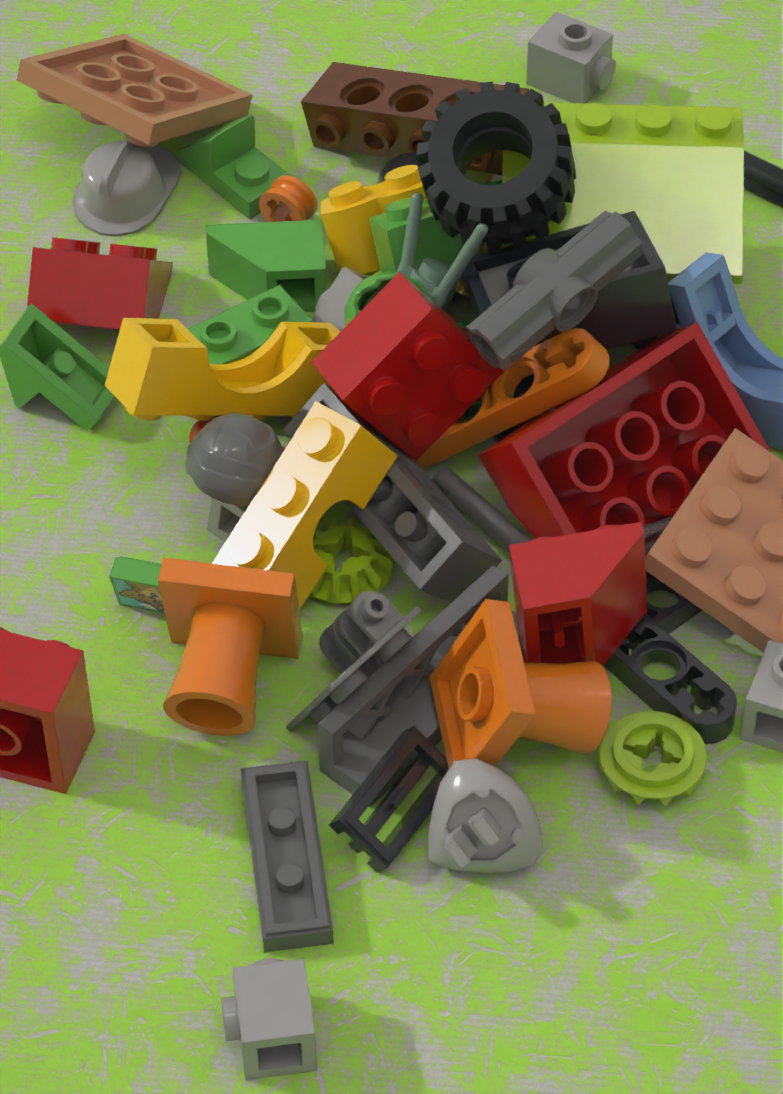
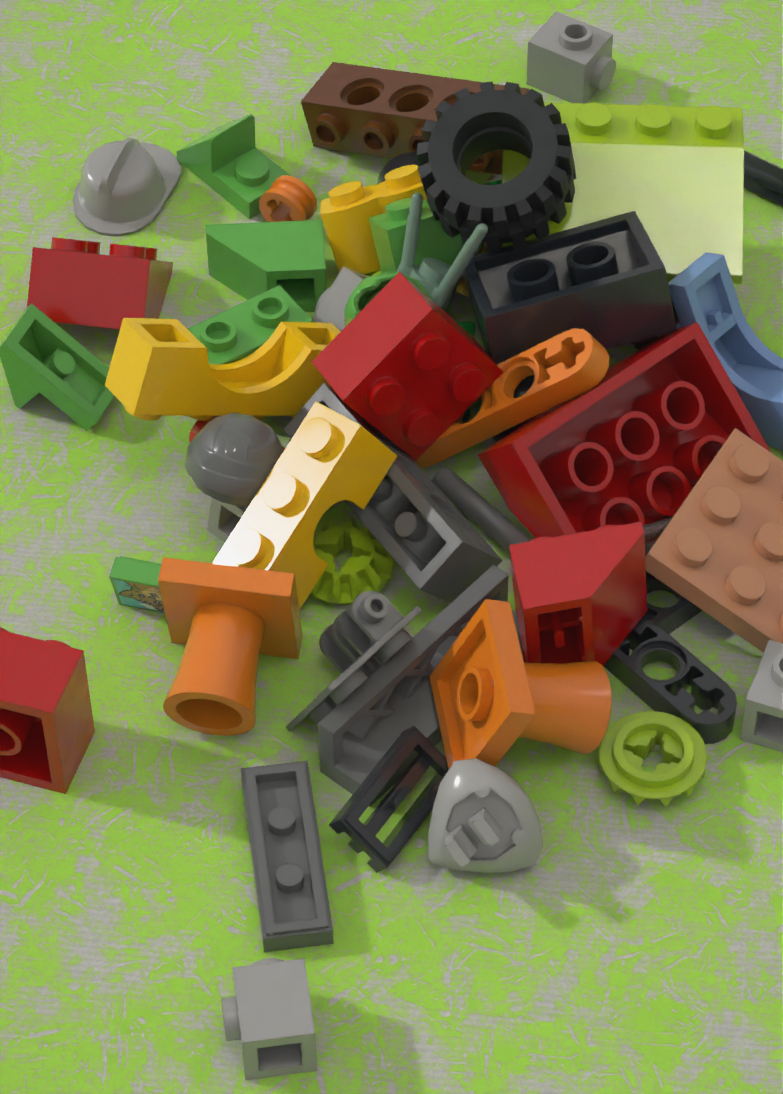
(134, 89): nougat plate -> none
(555, 290): dark grey piece -> none

